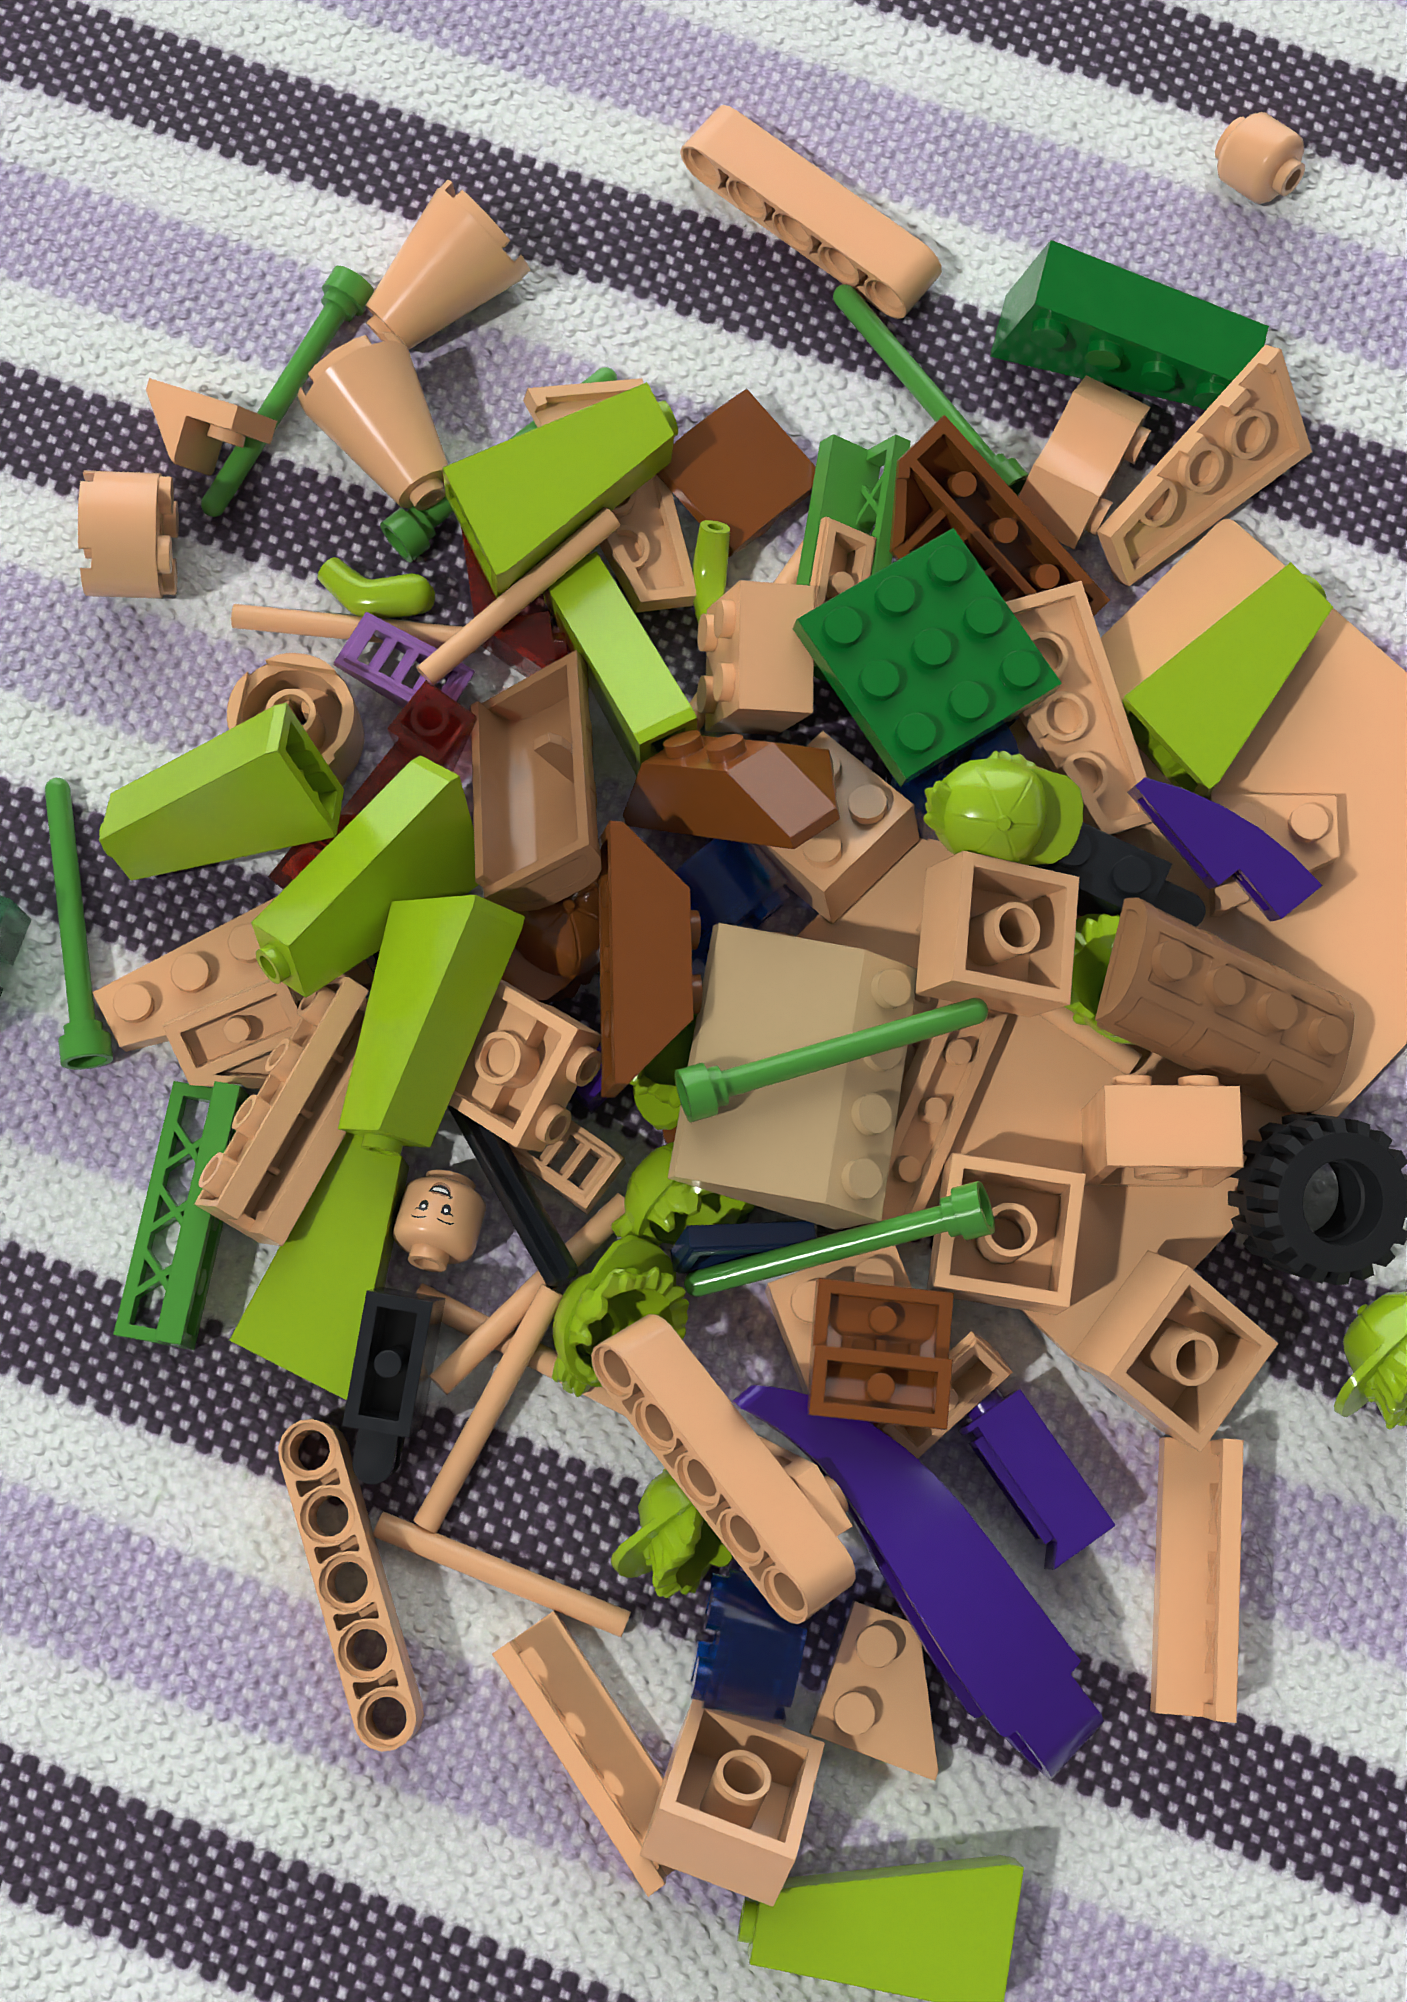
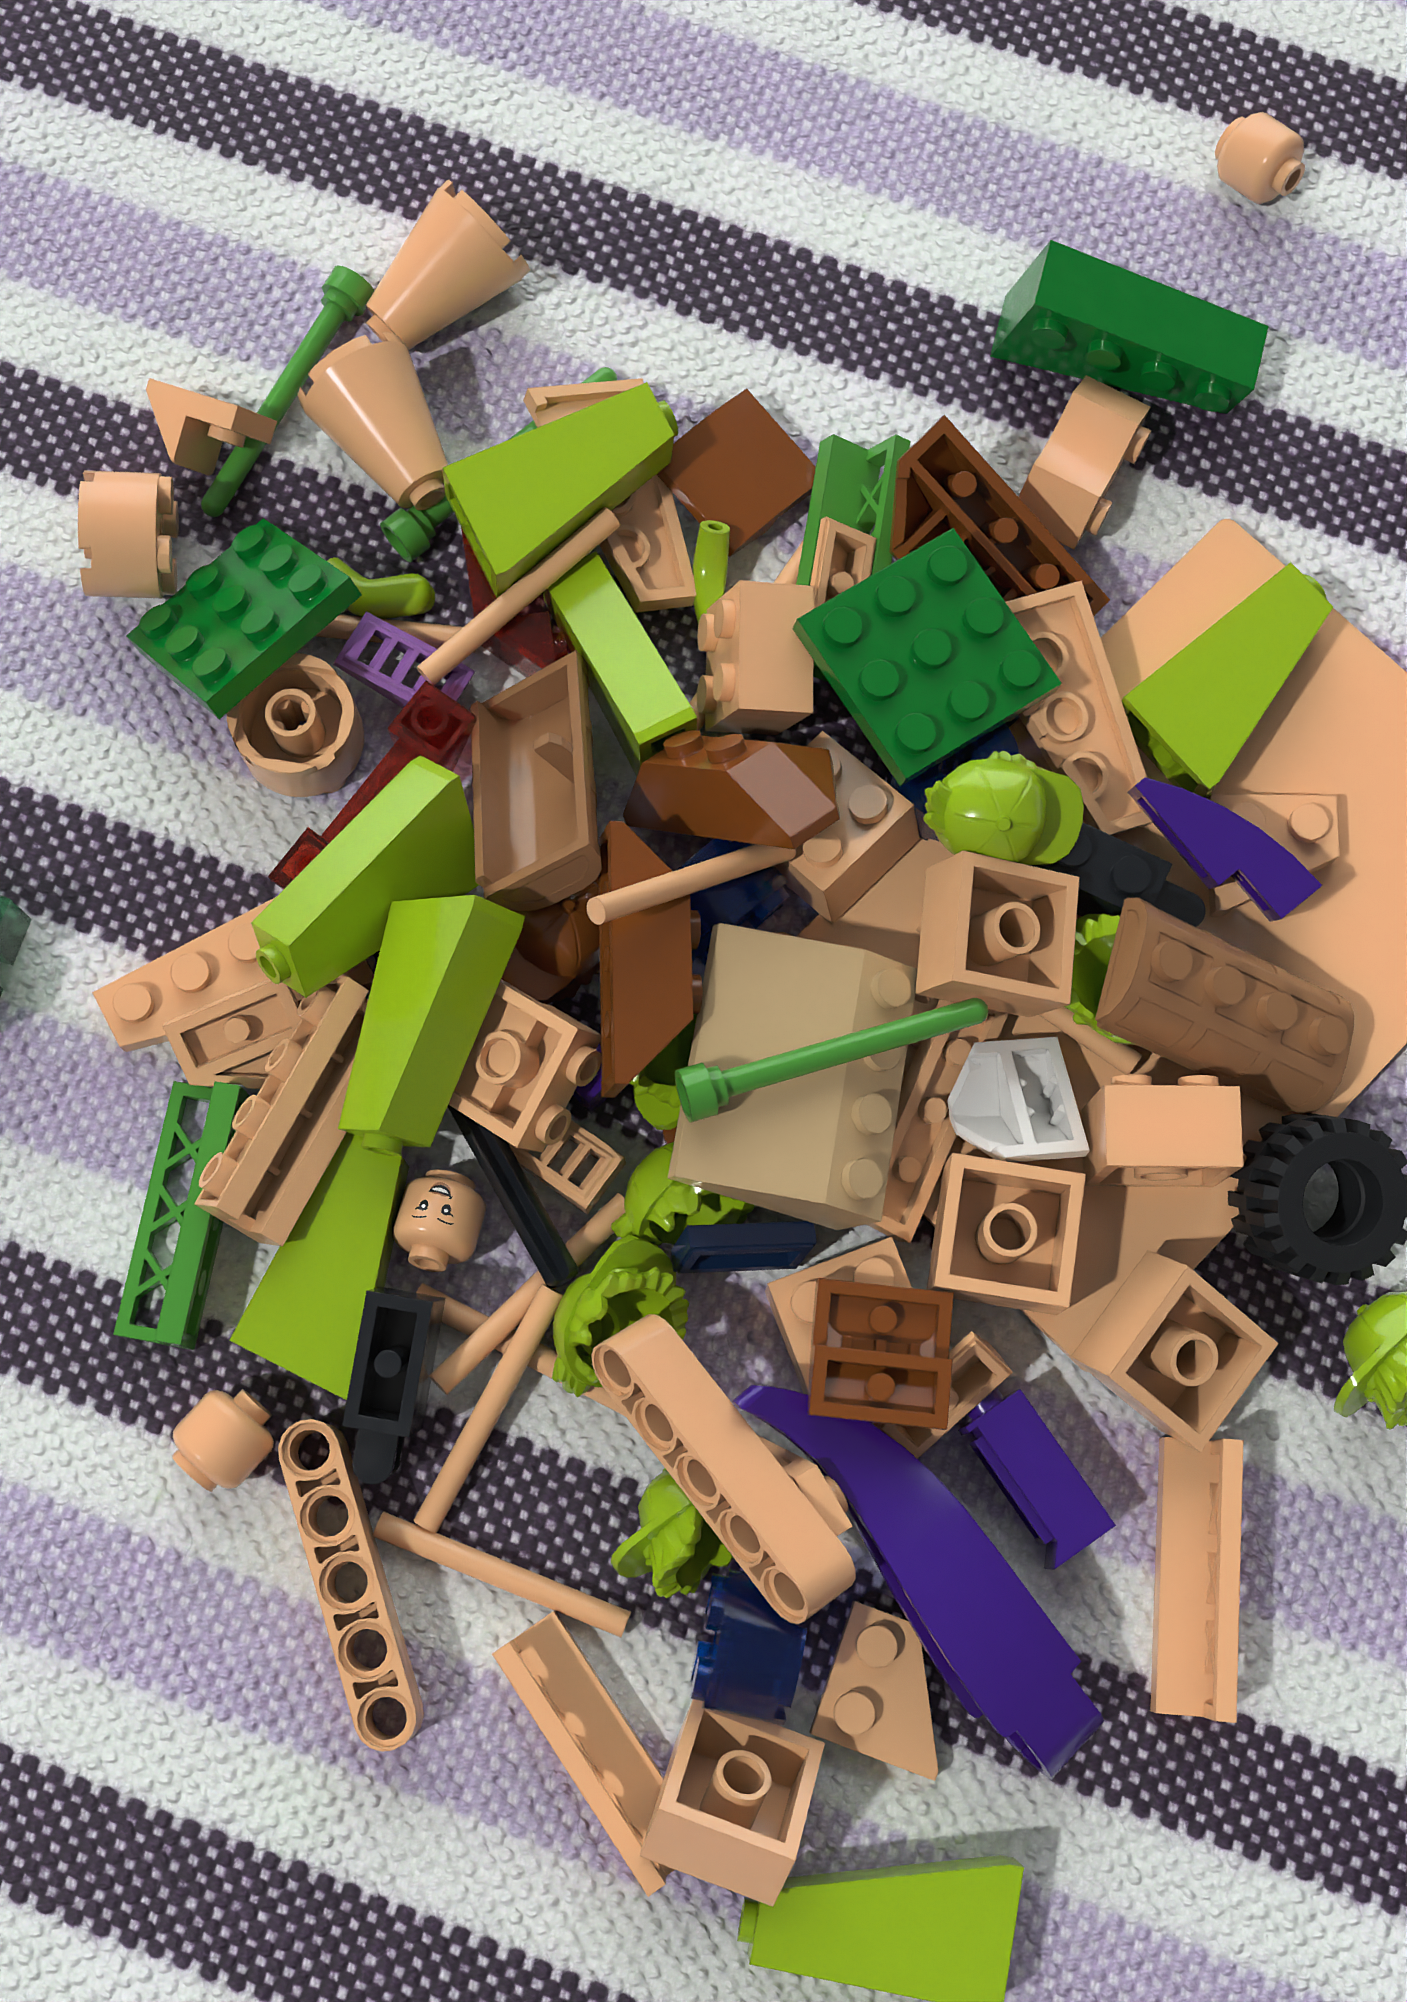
(84, 1040): bright green piece -> none
(222, 1439): none -> light nougat head
(225, 800): lime slope -> none
(242, 616): none -> green plate
(684, 882): none -> light nougat bar
(811, 211): light nougat beam -> none
(919, 382): bright green piece -> none
(962, 1213): bright green piece -> none
(1017, 1102): none -> white slope
(1217, 465): light nougat wing -> none

